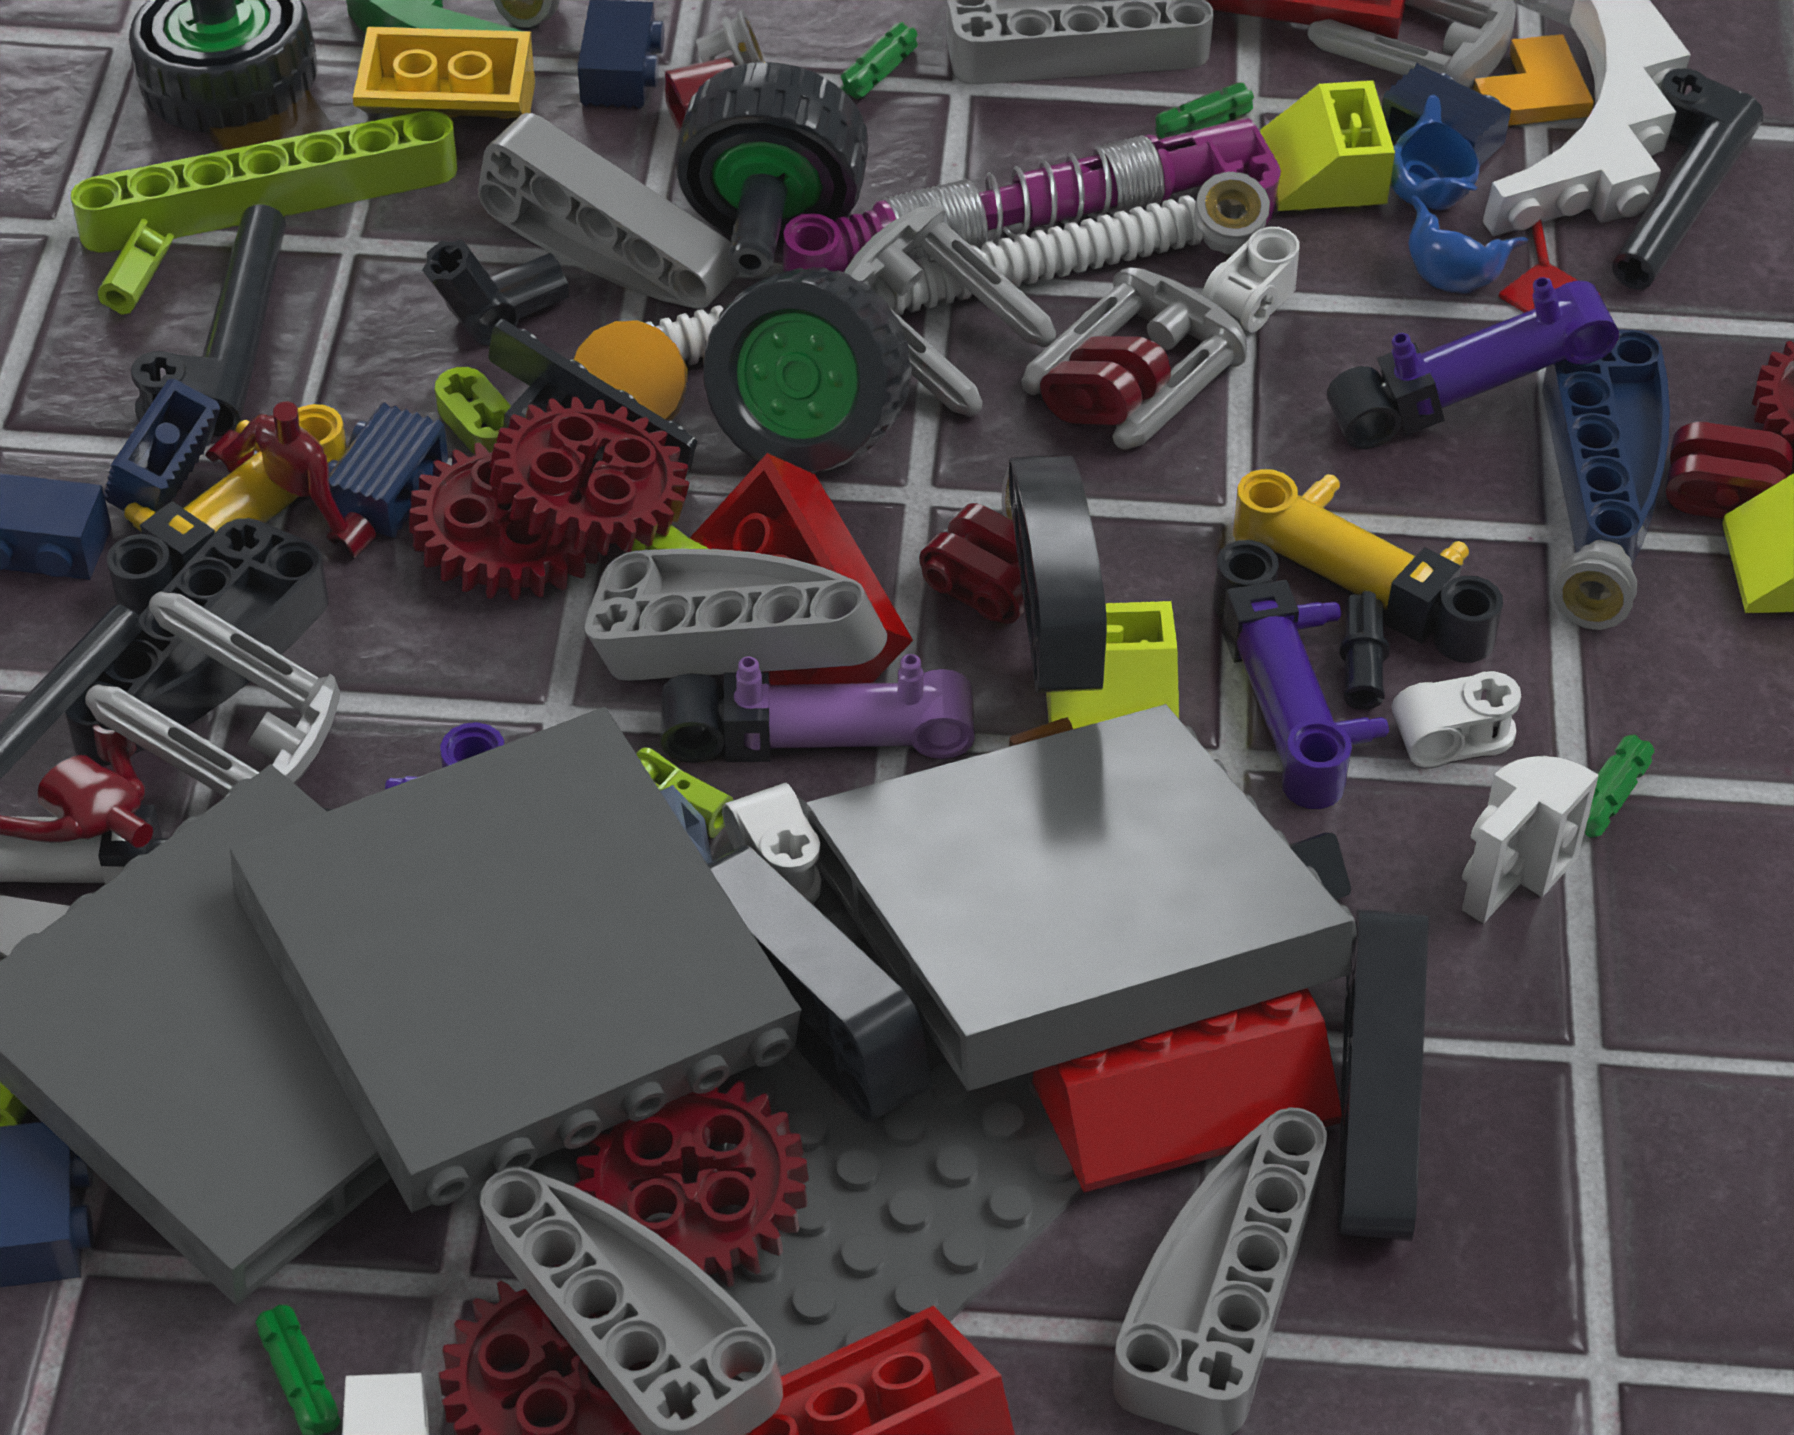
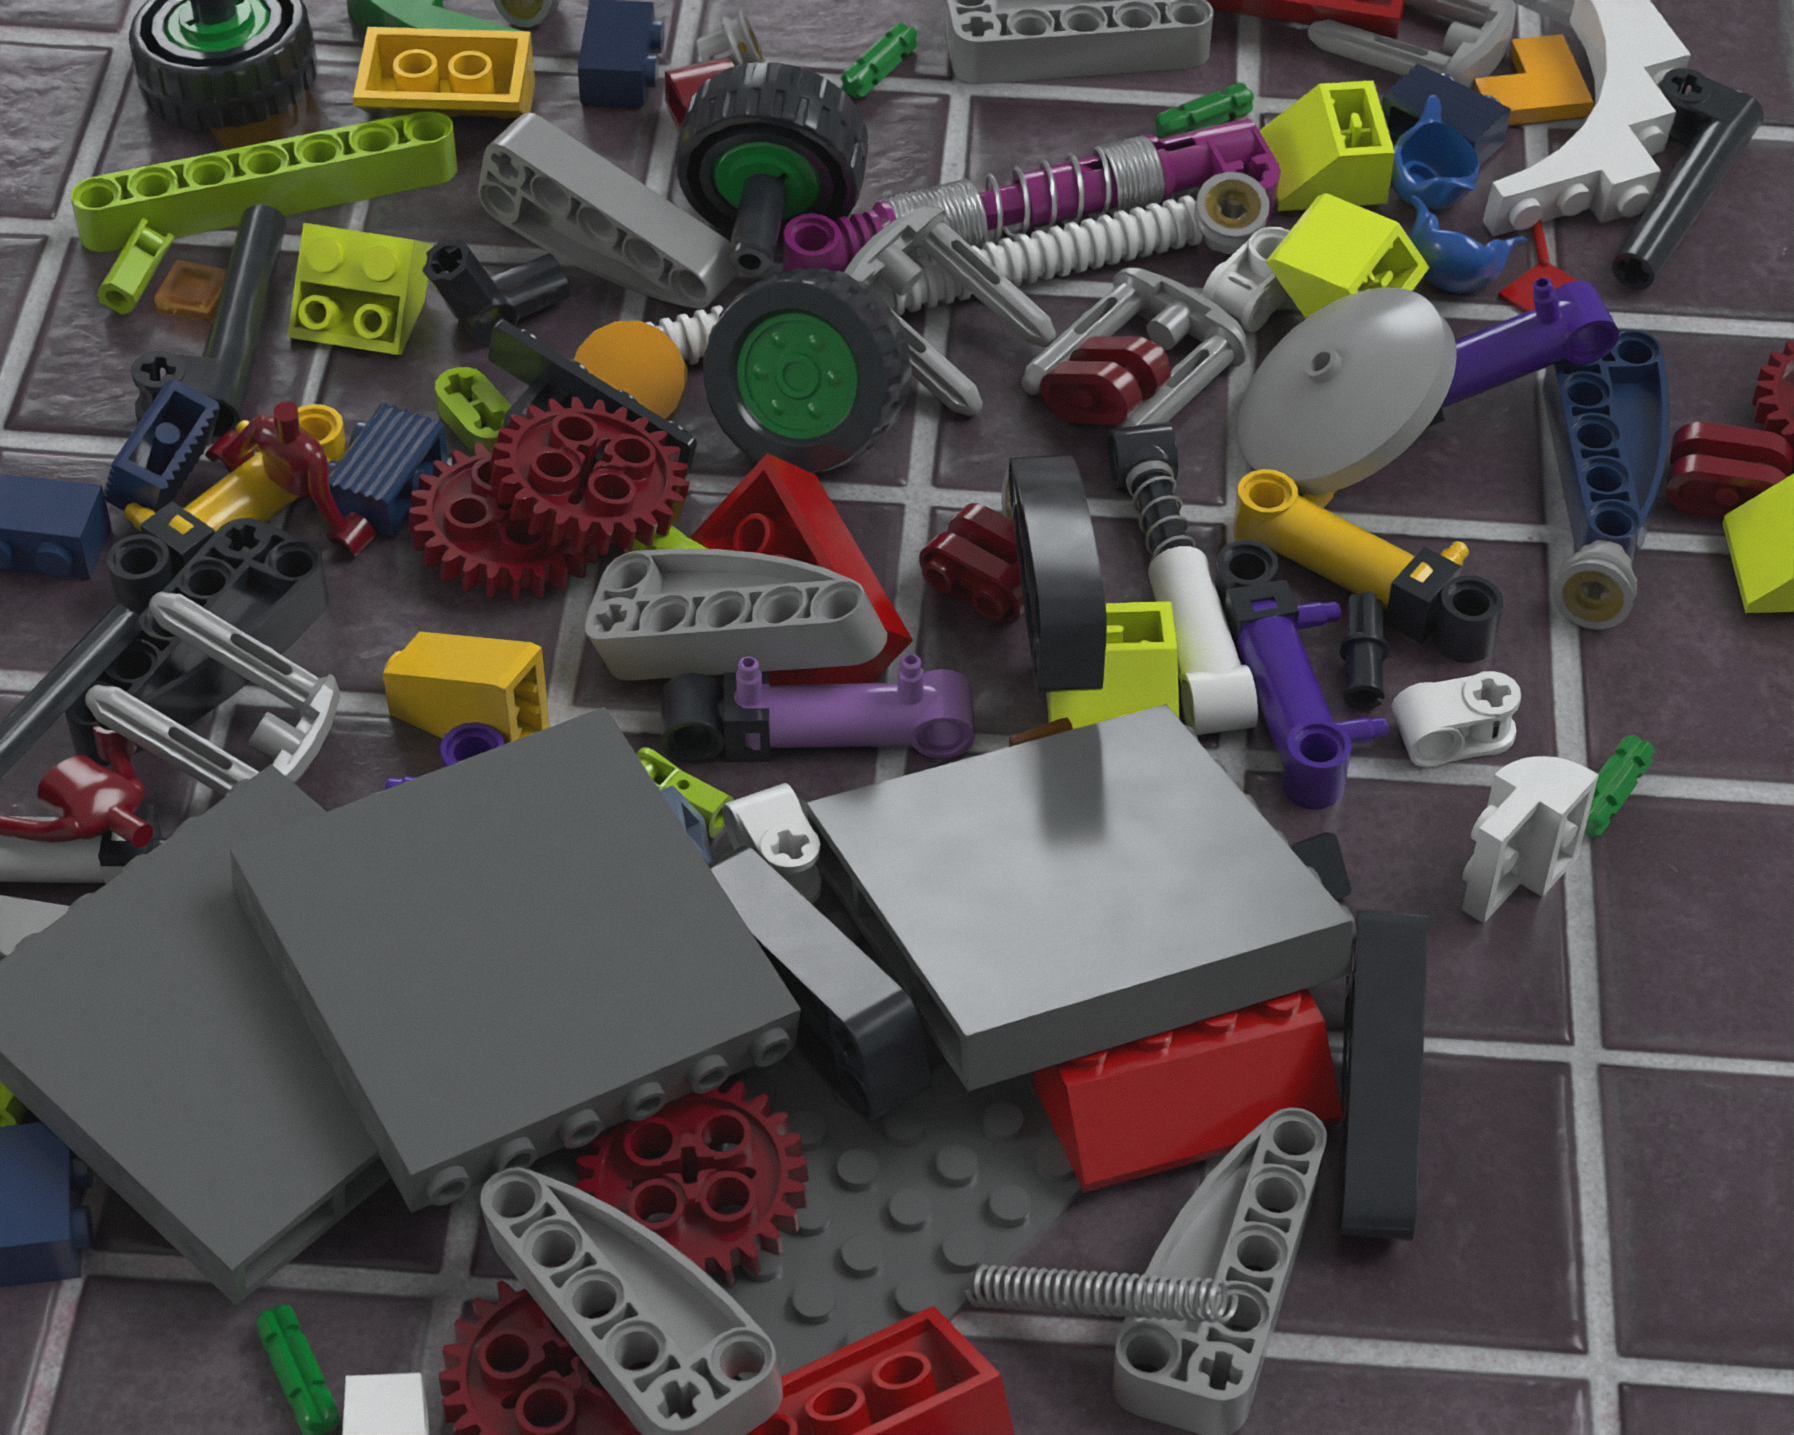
(190, 291): none -> clear orange tile
(357, 288): none -> neon yellow slope
(468, 679): none -> yellow slope
(1107, 1309): none -> light grey piece
(1214, 685): none -> white piece
(1343, 252): none -> neon yellow slope
(1348, 389): none -> light grey dish

